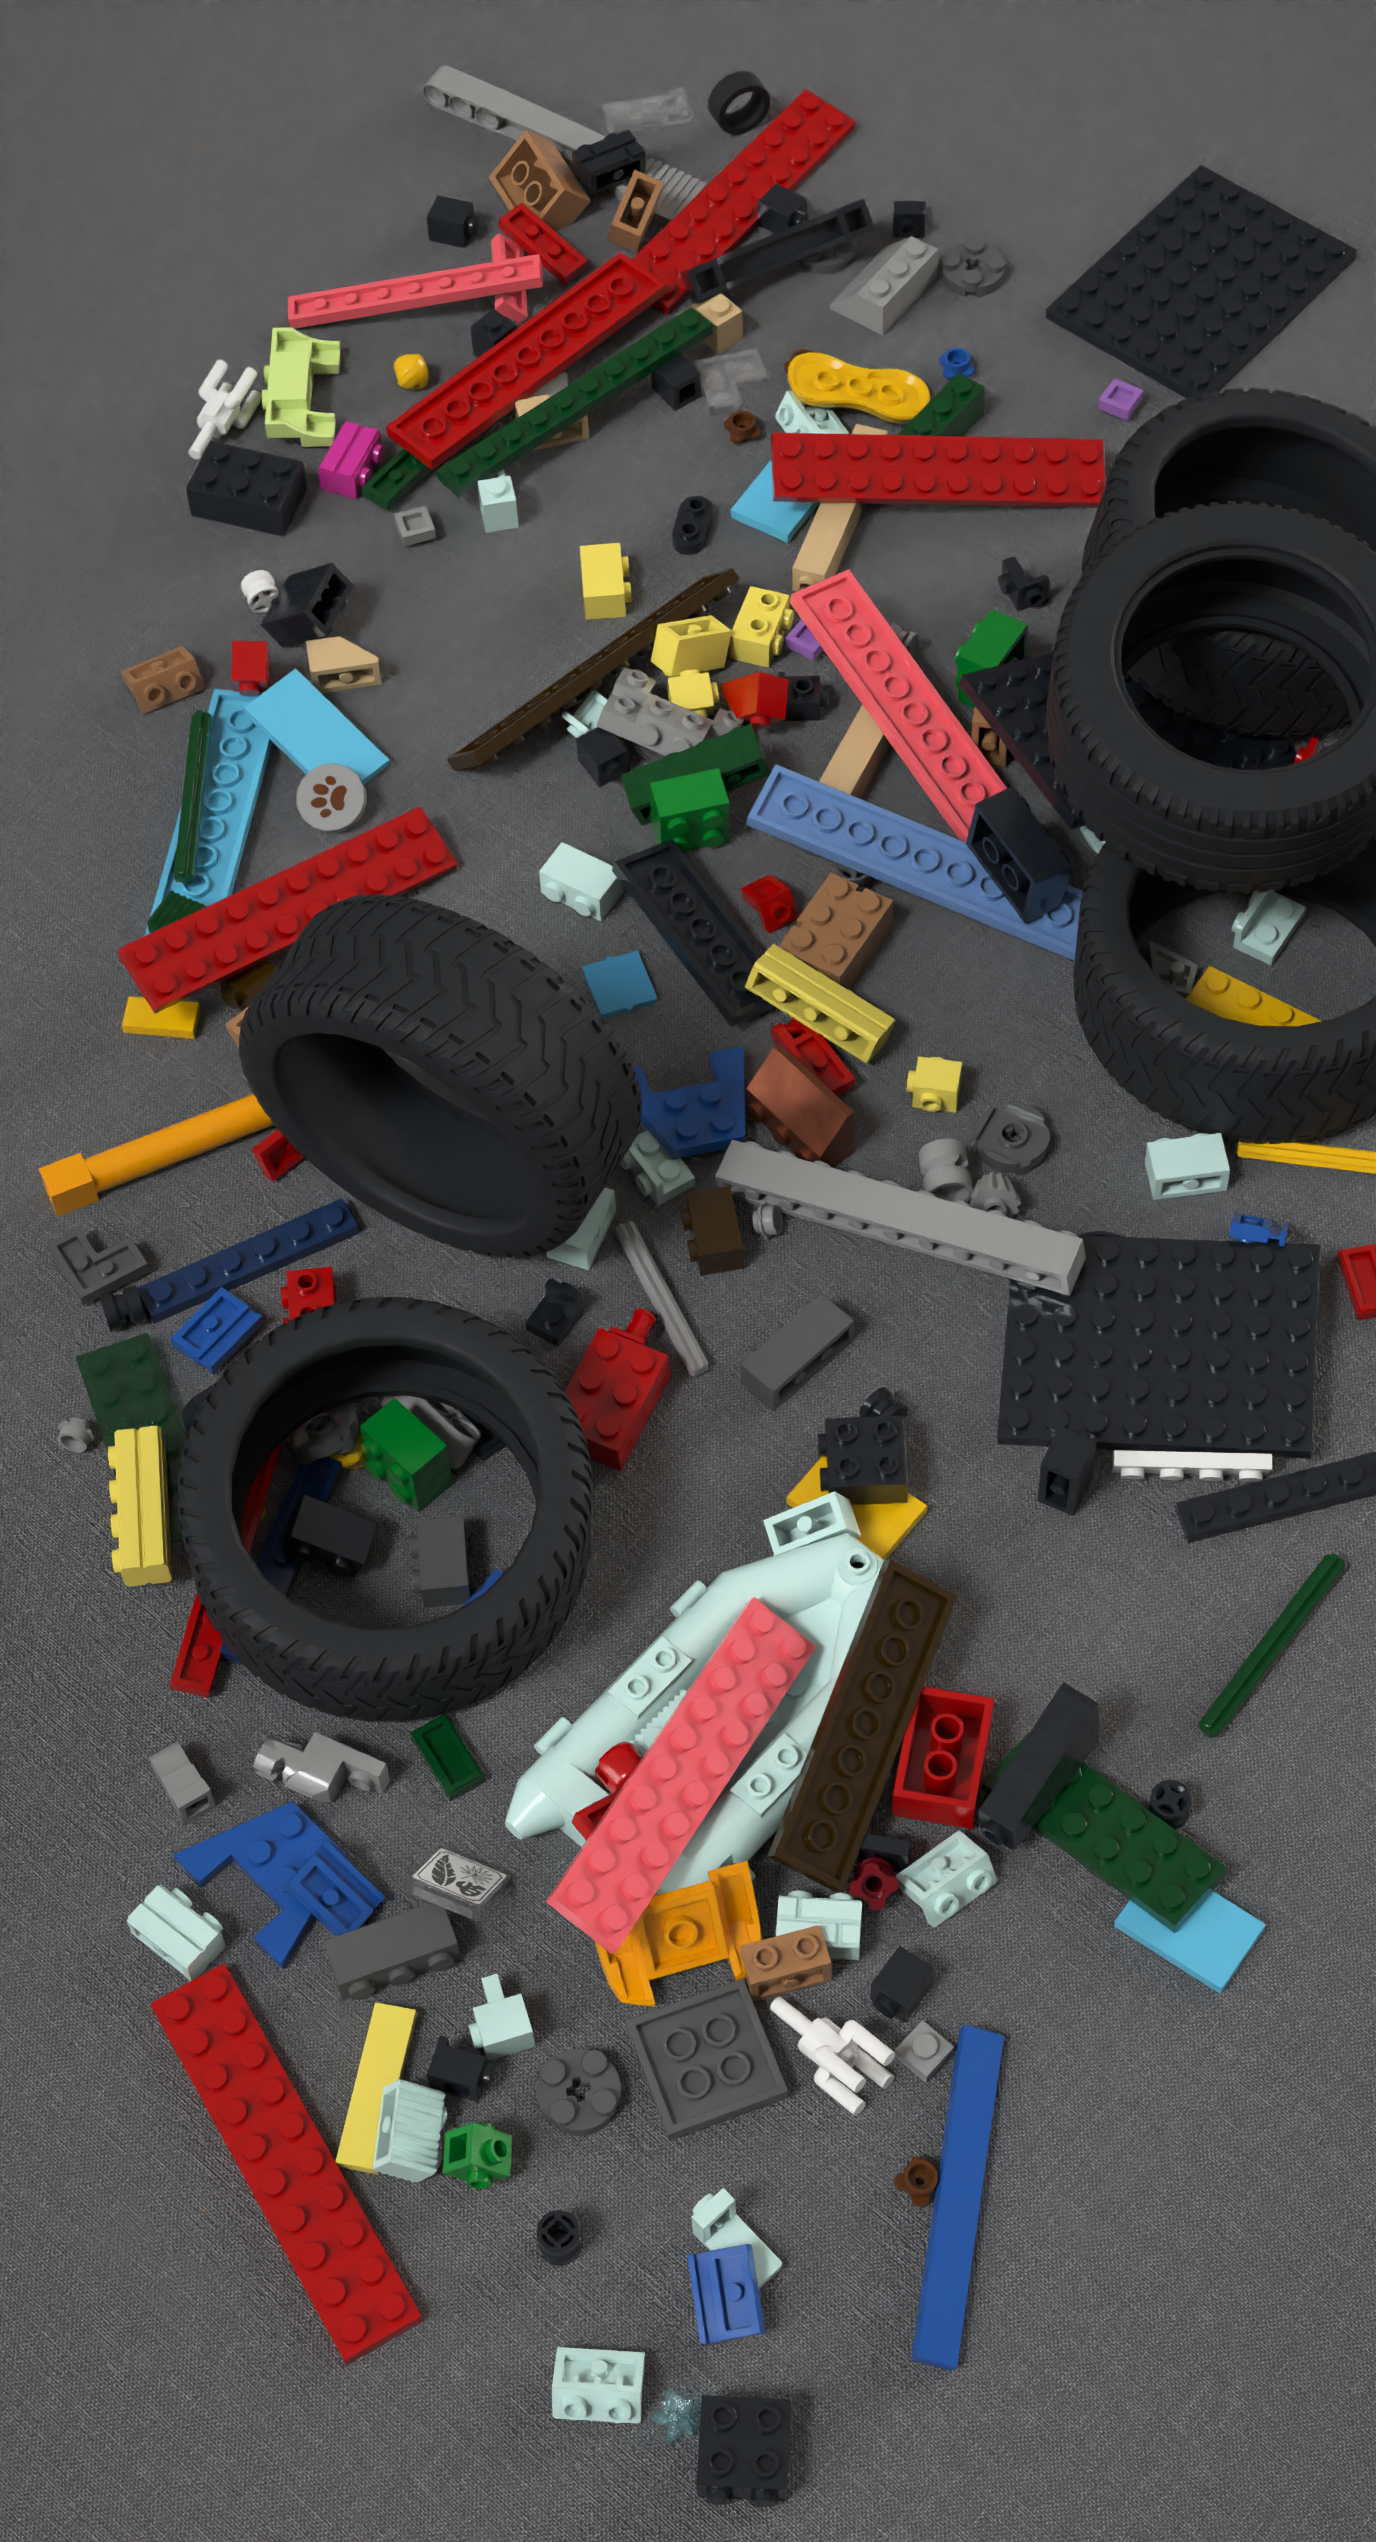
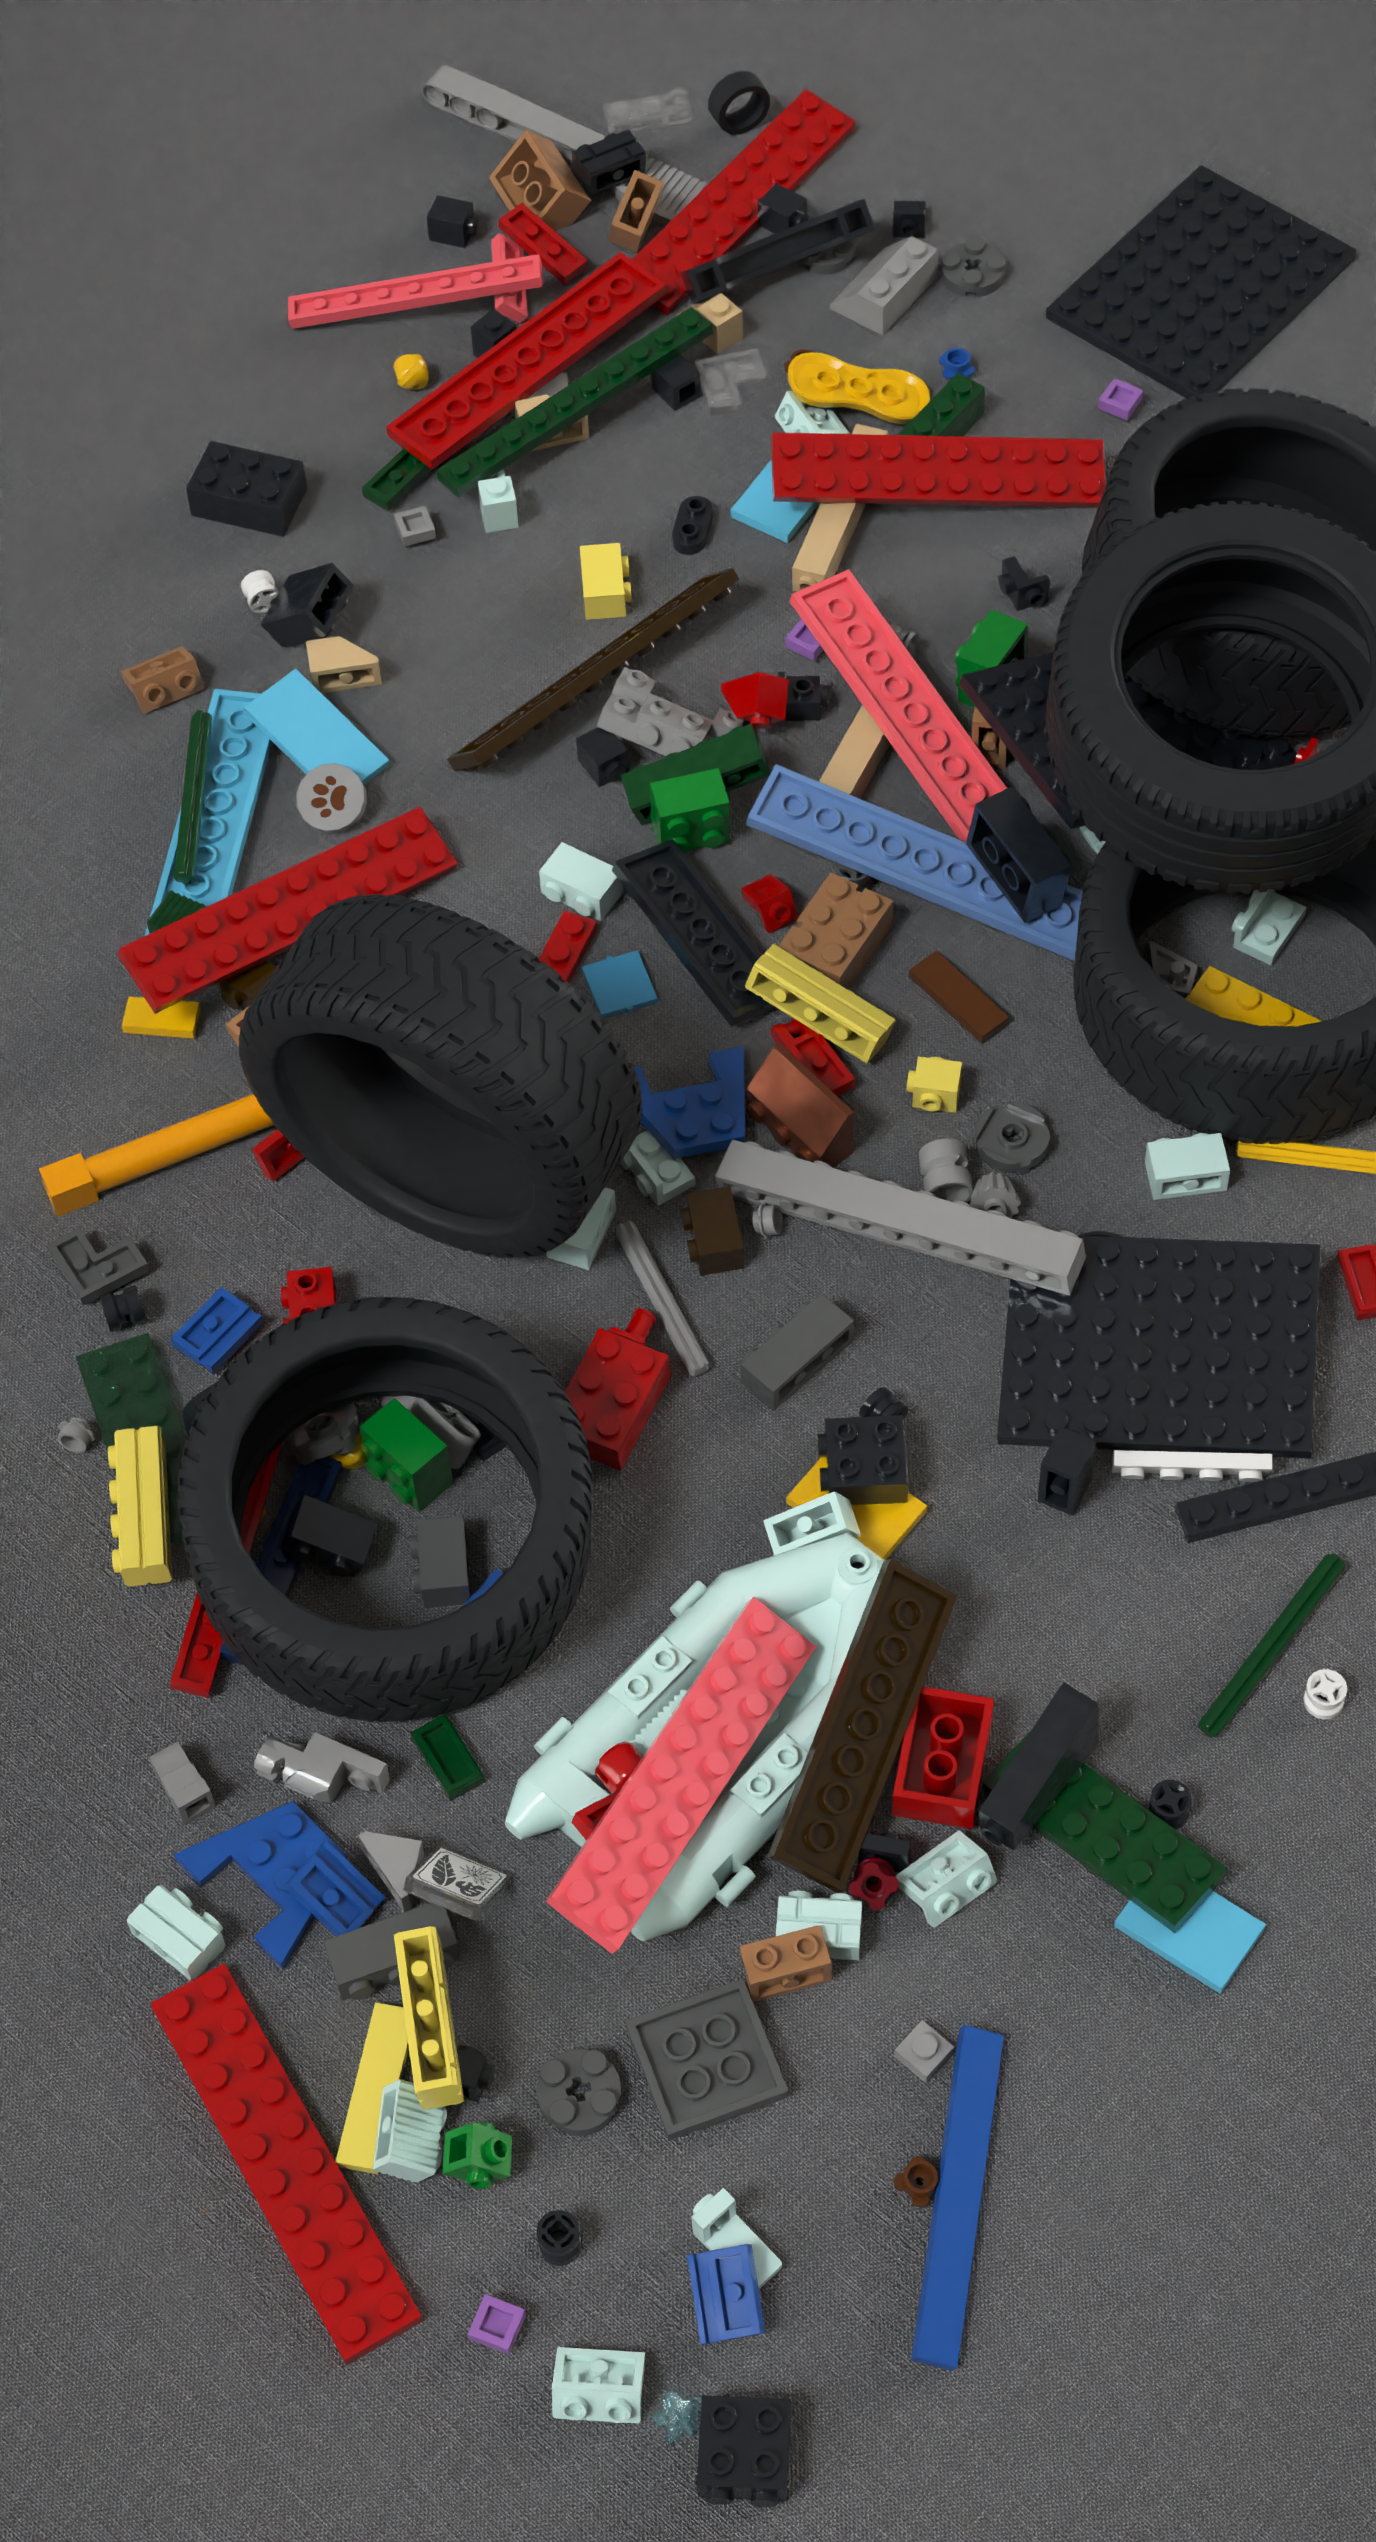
(223, 406): white plant -> none
(248, 1260): dark blue plate -> none
(250, 667): red slope -> none
(290, 384): yellowish green bracket -> none
(351, 460): dark pink brick -> none
(393, 1861): none -> light grey slope
(428, 2018): none -> light yellow brick
(496, 2324): none -> medium lavender plate
(500, 2024): light aqua brick -> none
(556, 1312): black bracket -> none
(568, 944): none -> red plate
(586, 716): light aqua bracket -> none
(686, 1932): light orange piece -> none
(690, 645): light yellow brick -> none
(693, 691): light yellow brick -> none
(742, 427): reddish brown plate -> none
(760, 627): light yellow brick -> none
(837, 2052): white plant -> none
(901, 1985): black brick -> none
(959, 997): none -> reddish brown tile
(1256, 1229): blue plate -> none
(1329, 1685): none -> white wheel

